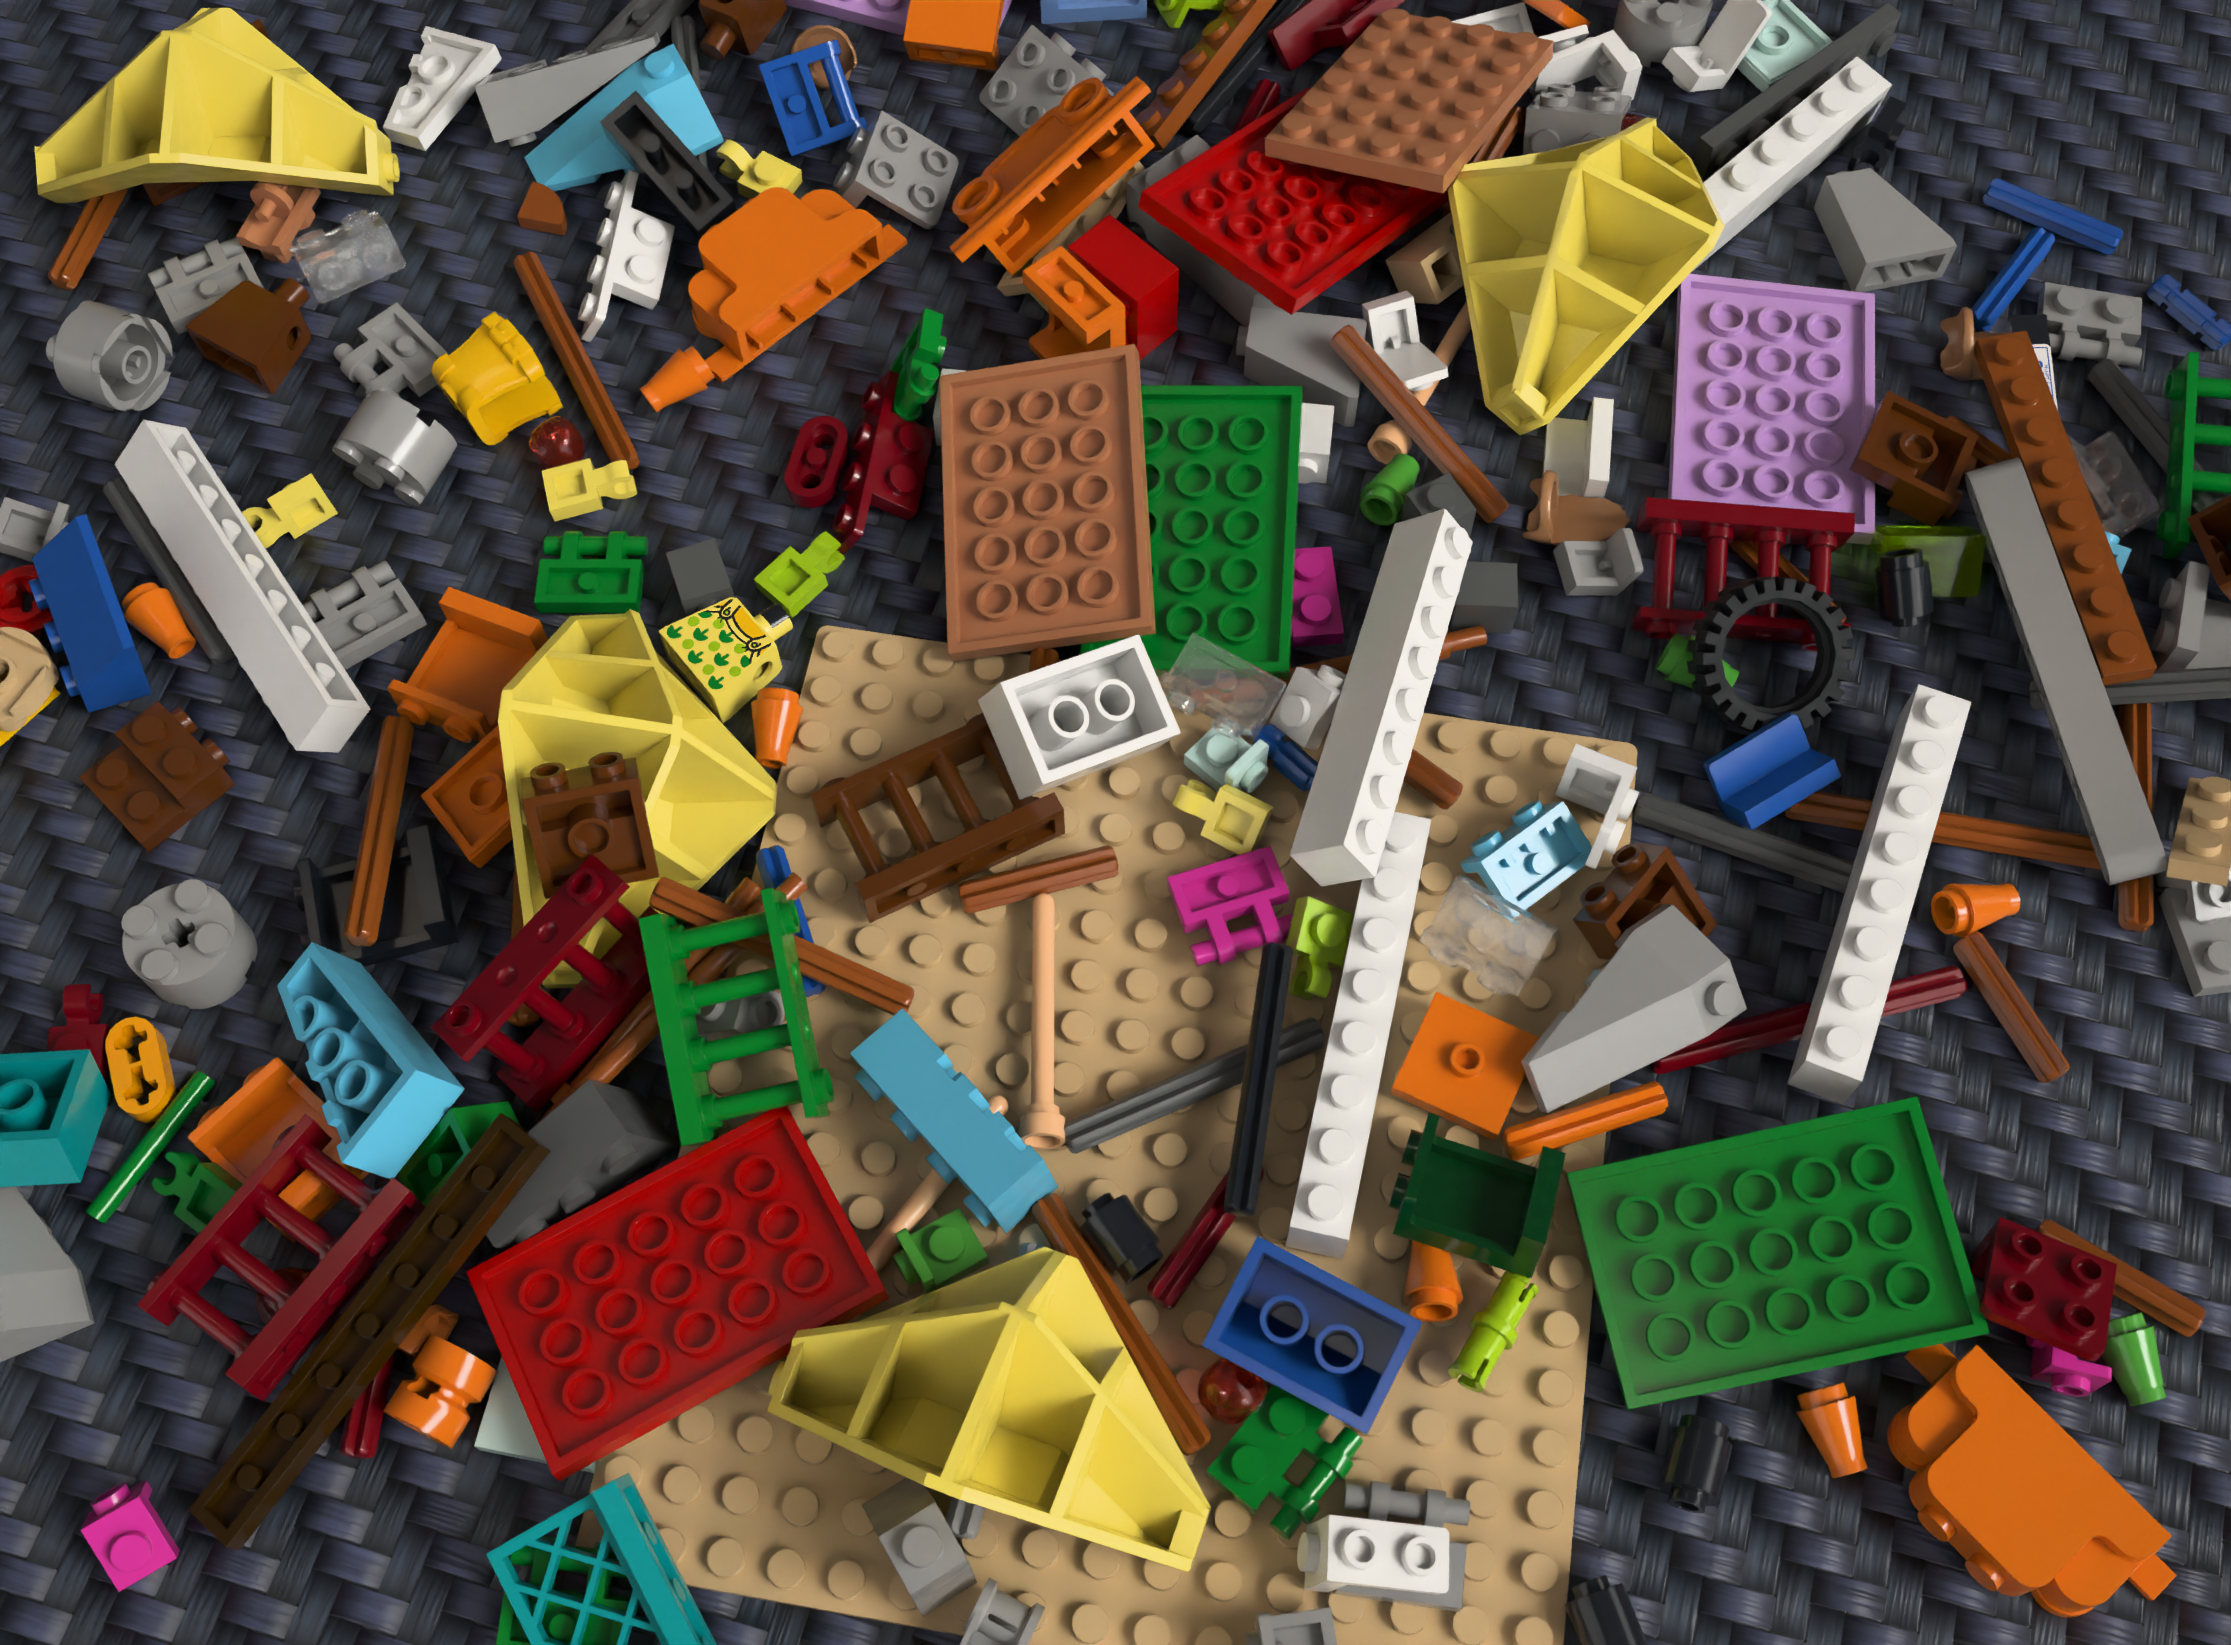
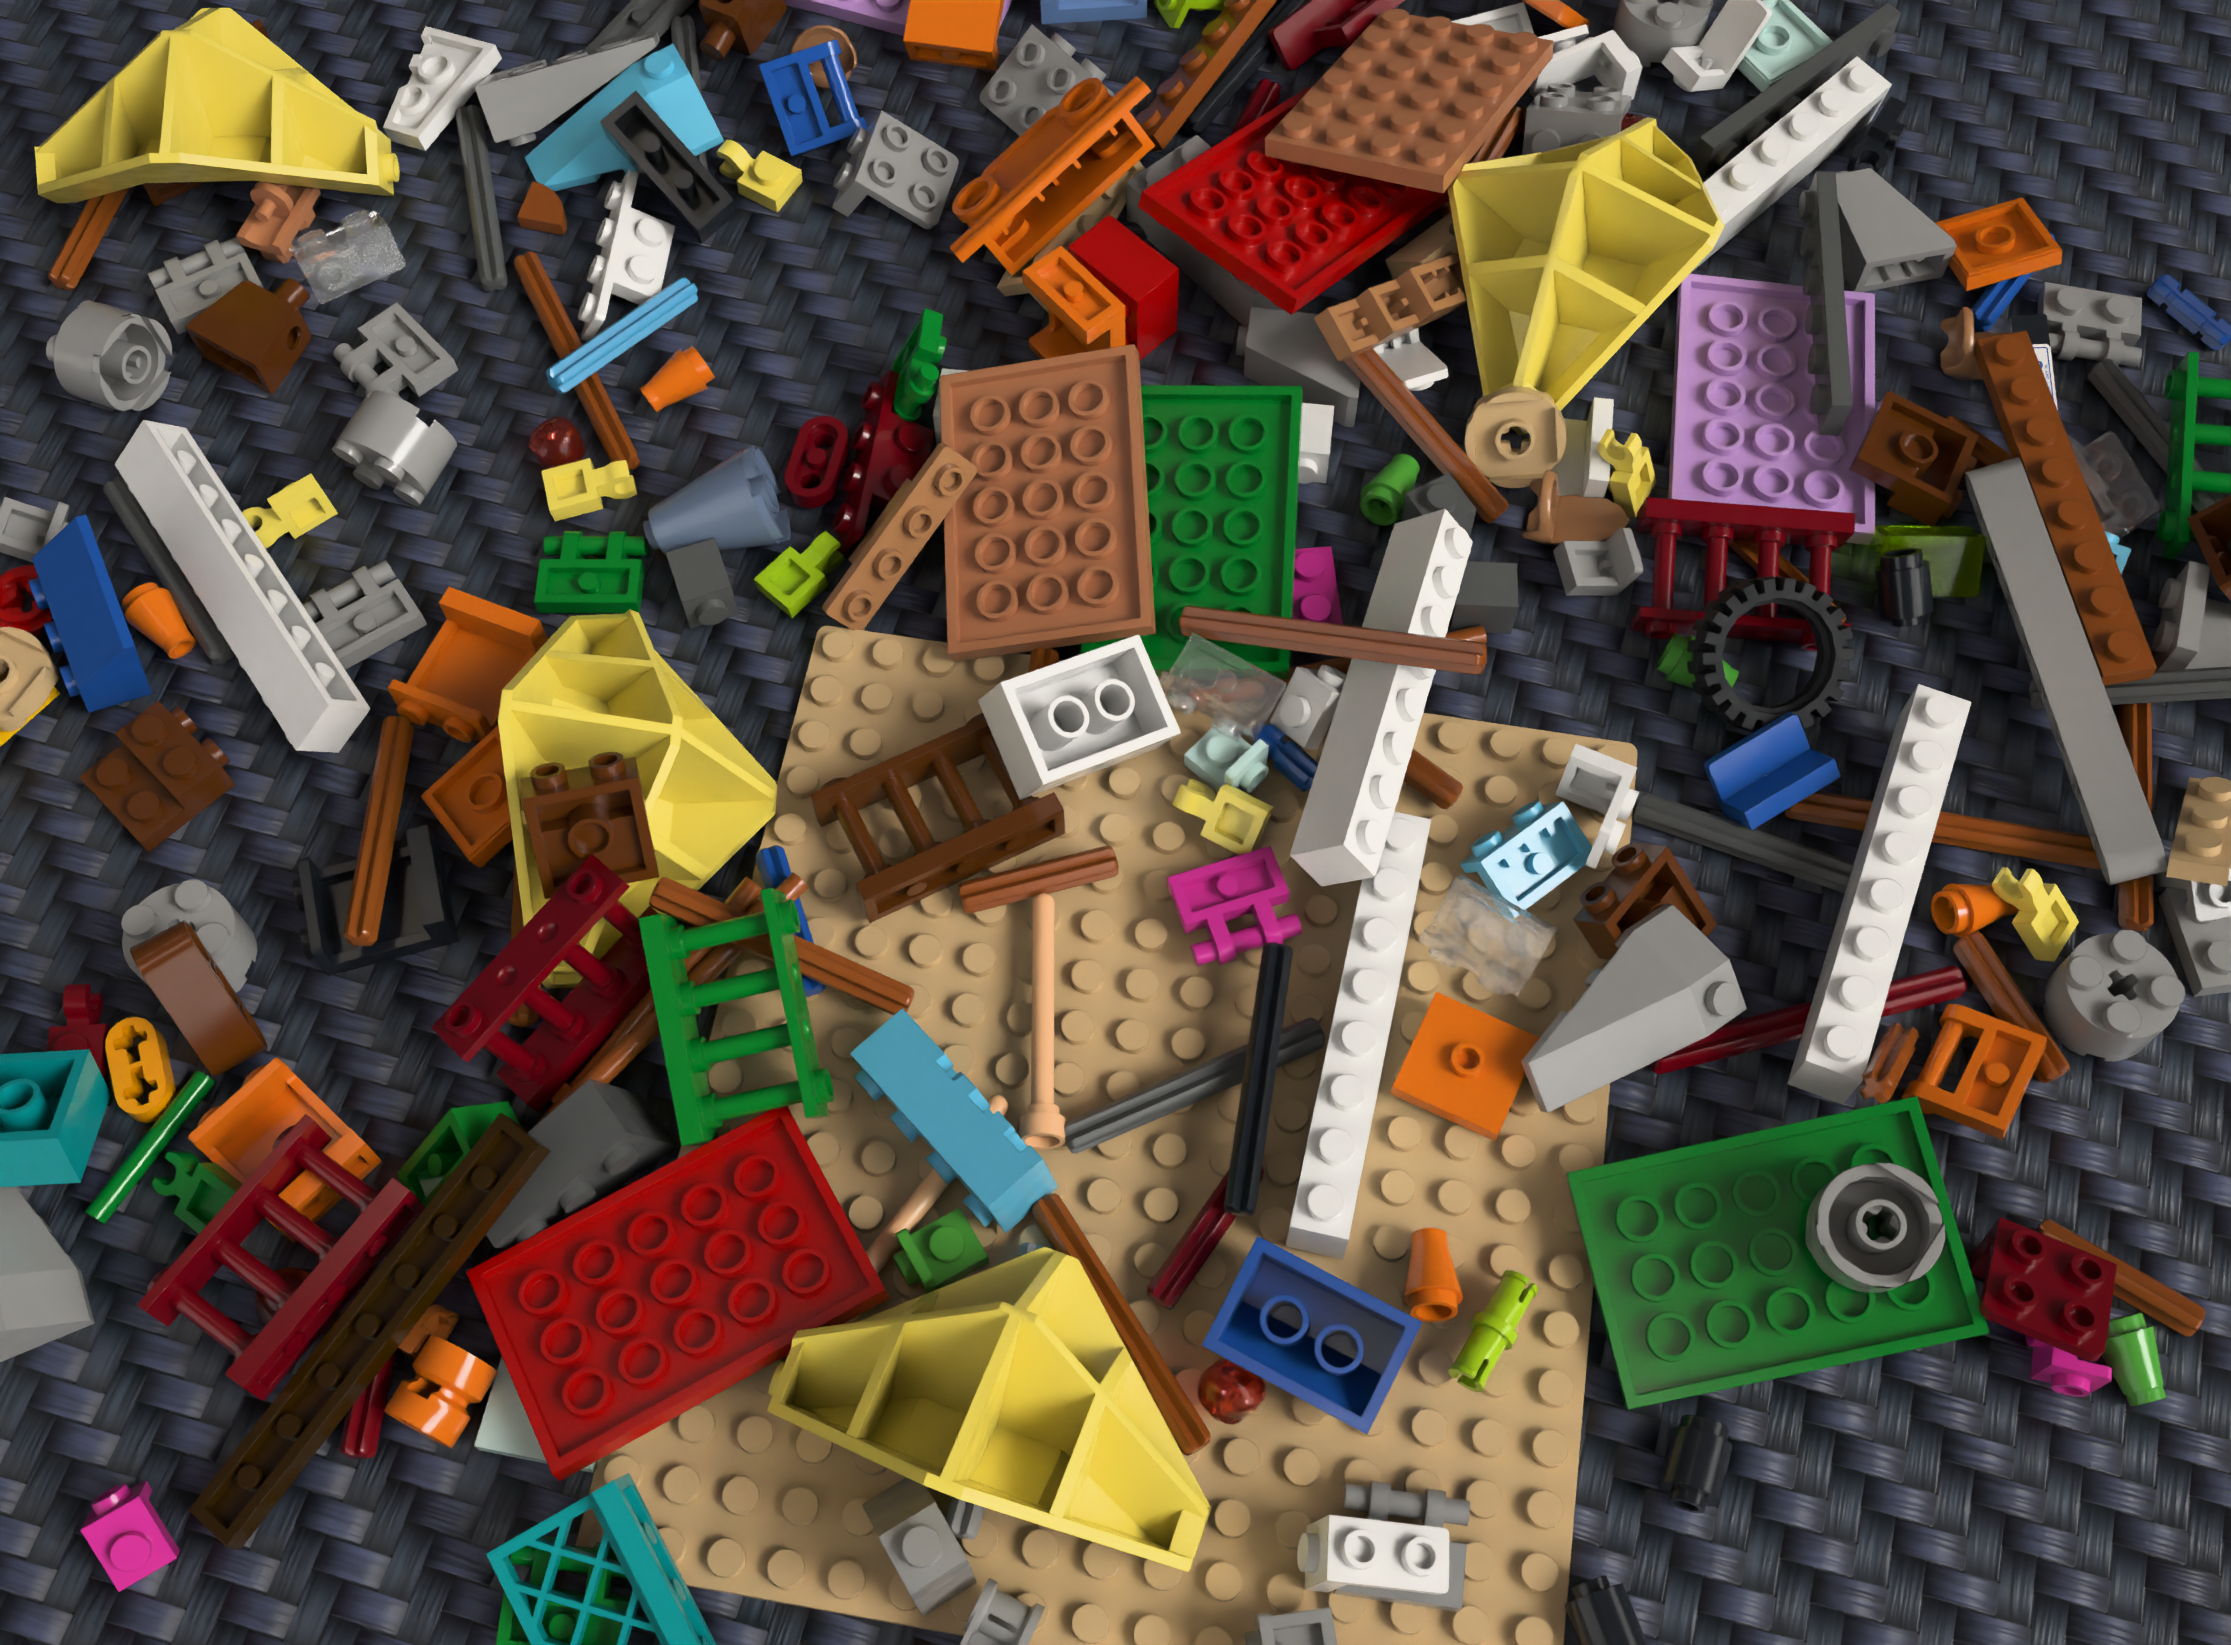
(199, 998): none -> reddish brown beam
(372, 1064): medium azure wedge -> none
(481, 199): none -> dark grey axle
(496, 380): yellow piece -> none
(621, 335): none -> dark azure axle
(727, 503): none -> sand blue cone
(727, 652): light yellow torso -> none
(740, 1016): light grey bracket -> none
(774, 725): orange cone -> none
(779, 267): orange brick -> none
(899, 537): none -> medium nougat bracket
(1120, 1237): black brick -> none
(1268, 1446): green plate -> none
(1320, 941): lime plate -> none
(1335, 639): none -> dark orange axle
(1390, 437): light nougat piece -> none
(1393, 307): none -> medium nougat slope
(1476, 1200): dark green panel -> none
(1533, 413): none -> tan plate
(1585, 1120): orange axle -> none
(1631, 473): none -> light yellow plate
(1827, 312): none -> dark grey plate
(1834, 1428): orange cone -> none
(1888, 1063): none -> dark orange axle
(1908, 1221): none -> light grey brick
(1993, 1078): none -> orange plate
(1999, 244): none -> orange plate
(2019, 1490): orange brick -> none
(2043, 913): none -> light yellow plate
(2052, 216): blue axle -> none
(2112, 996): none -> light grey brick

